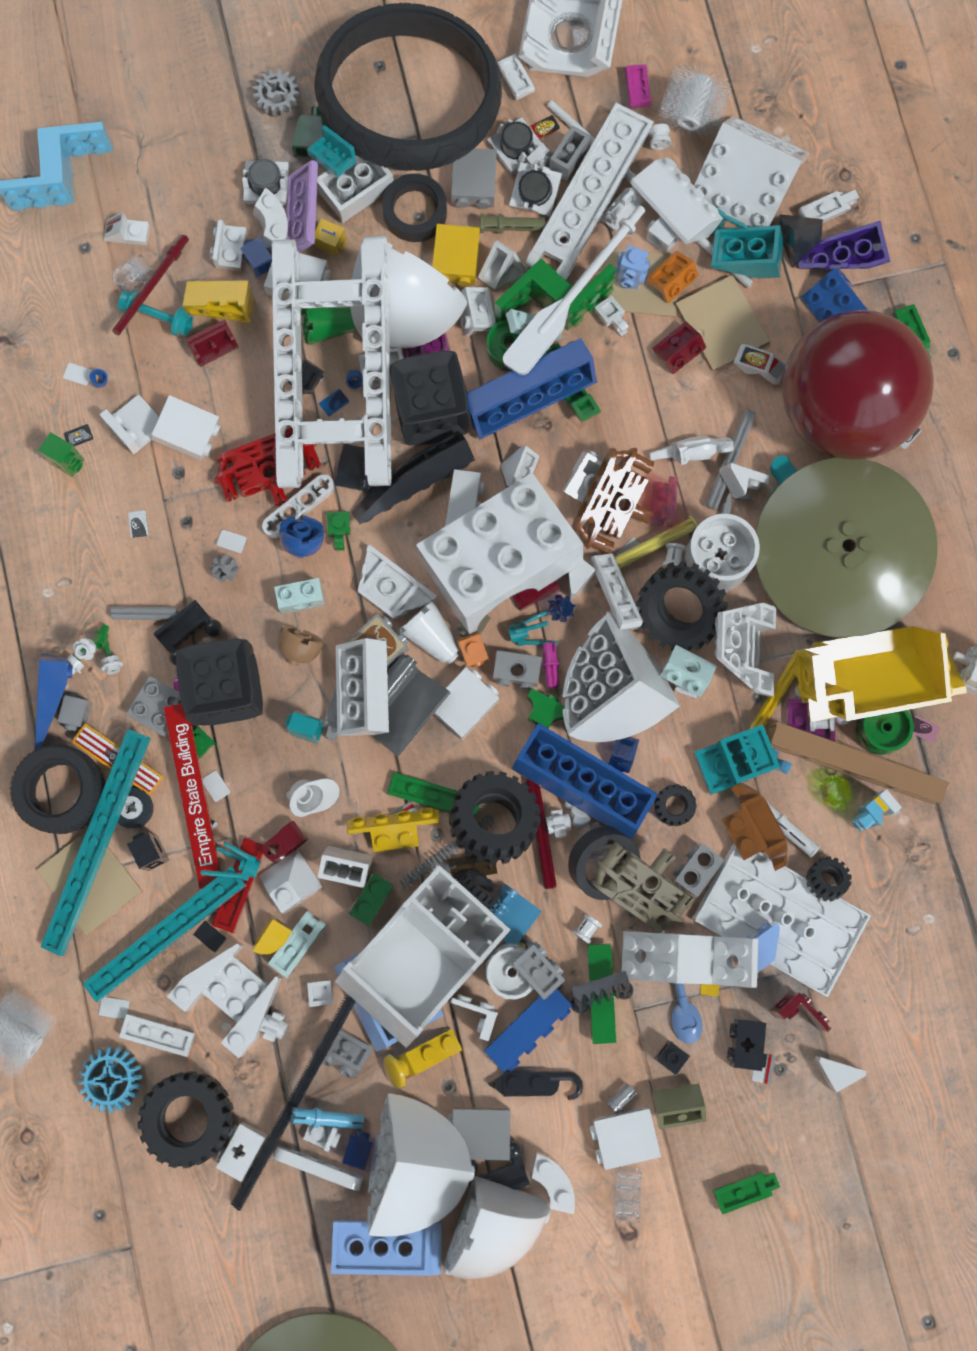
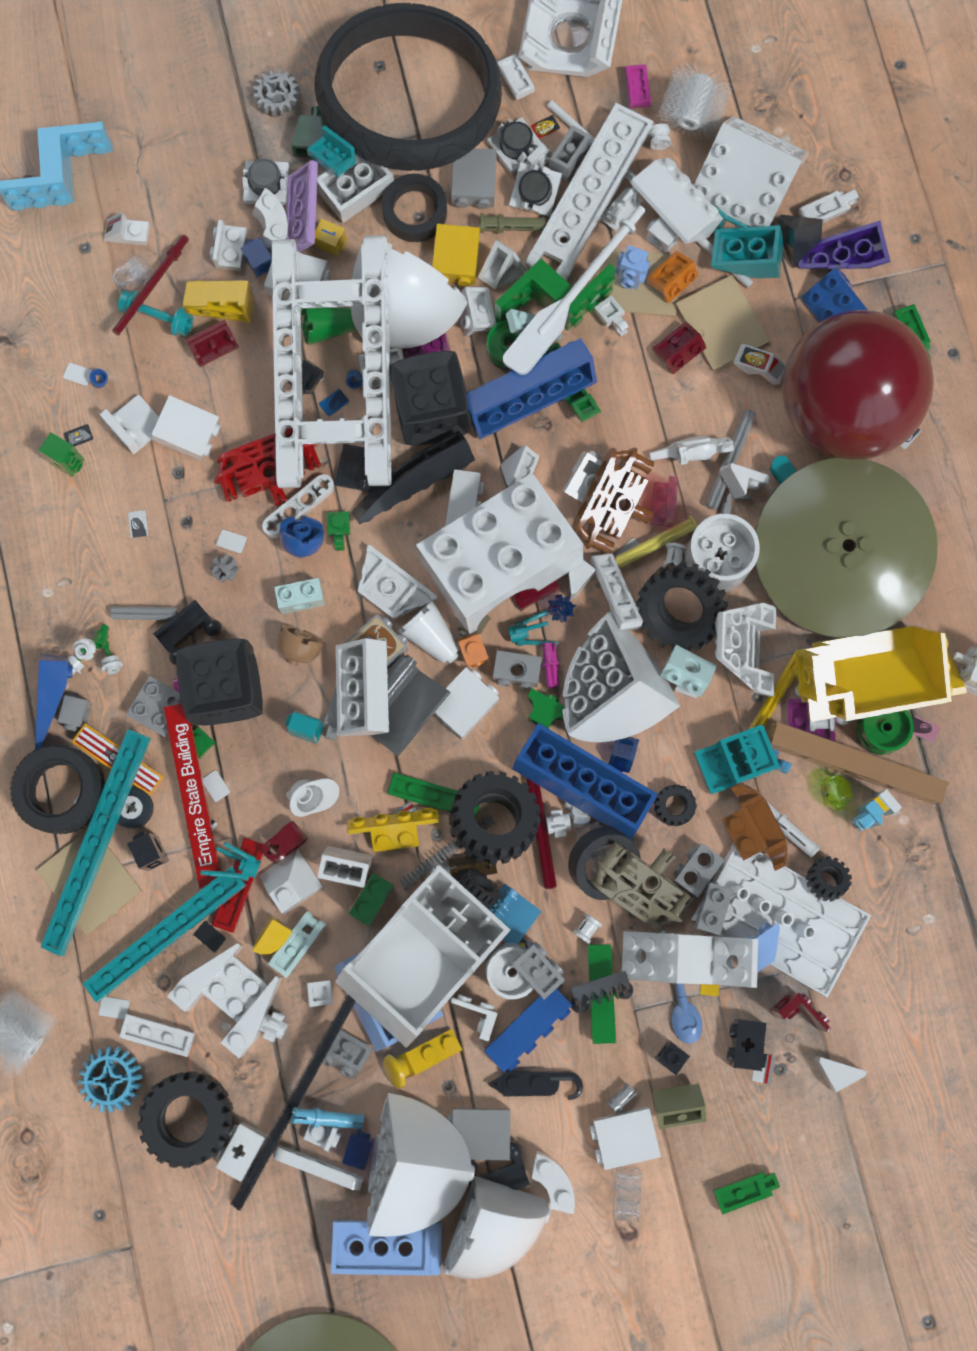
(713, 909): none -> light grey brick

